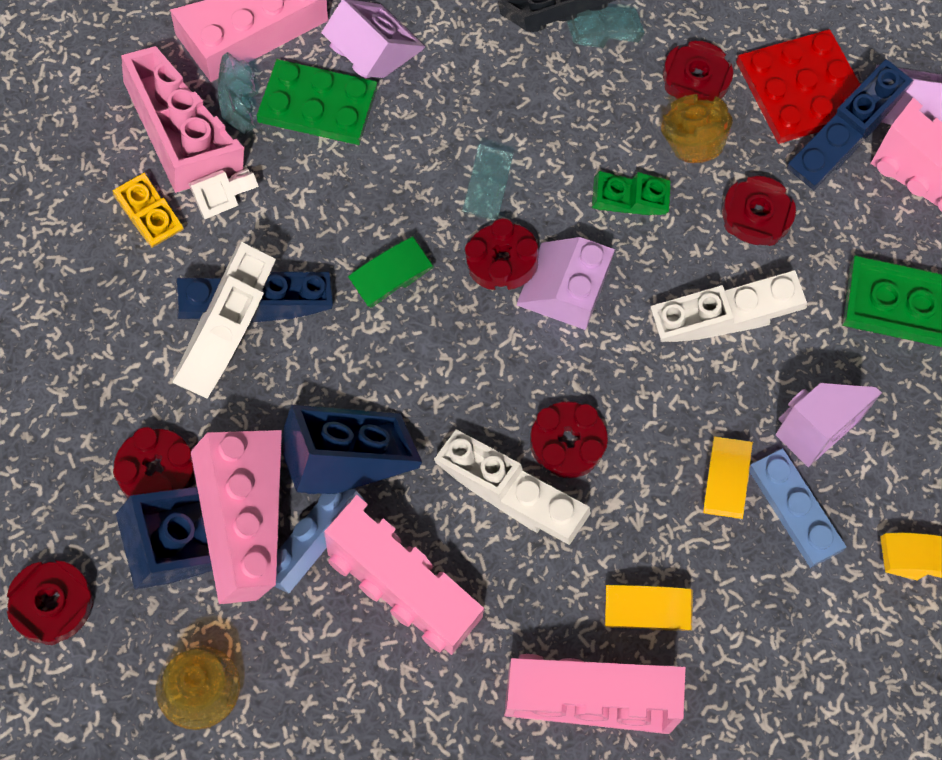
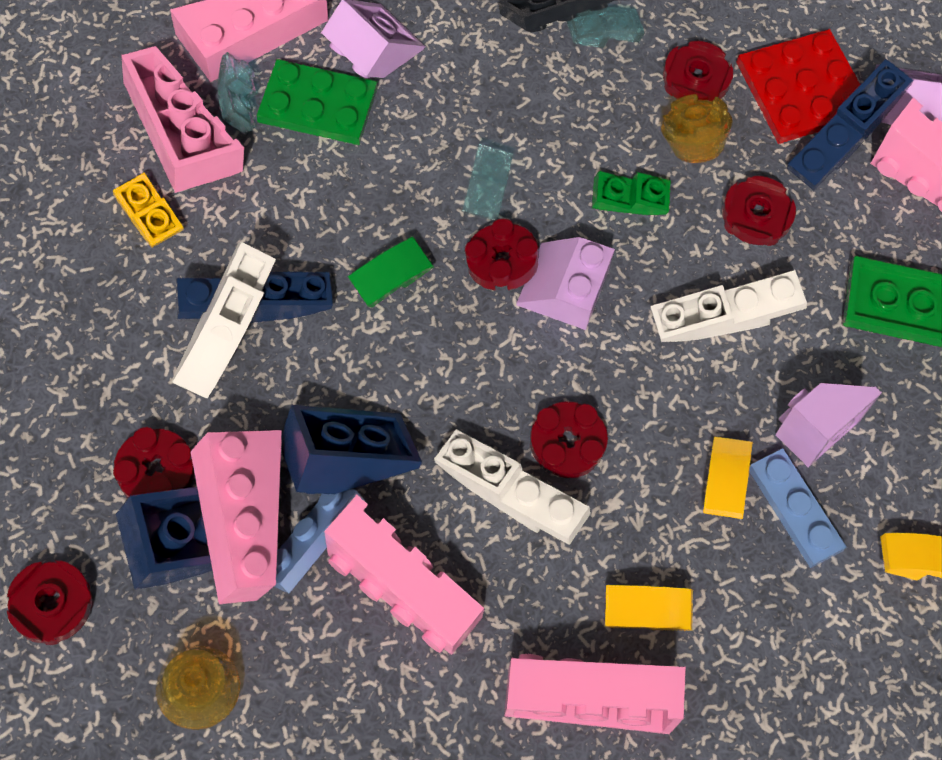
(216, 192): white plate -> none

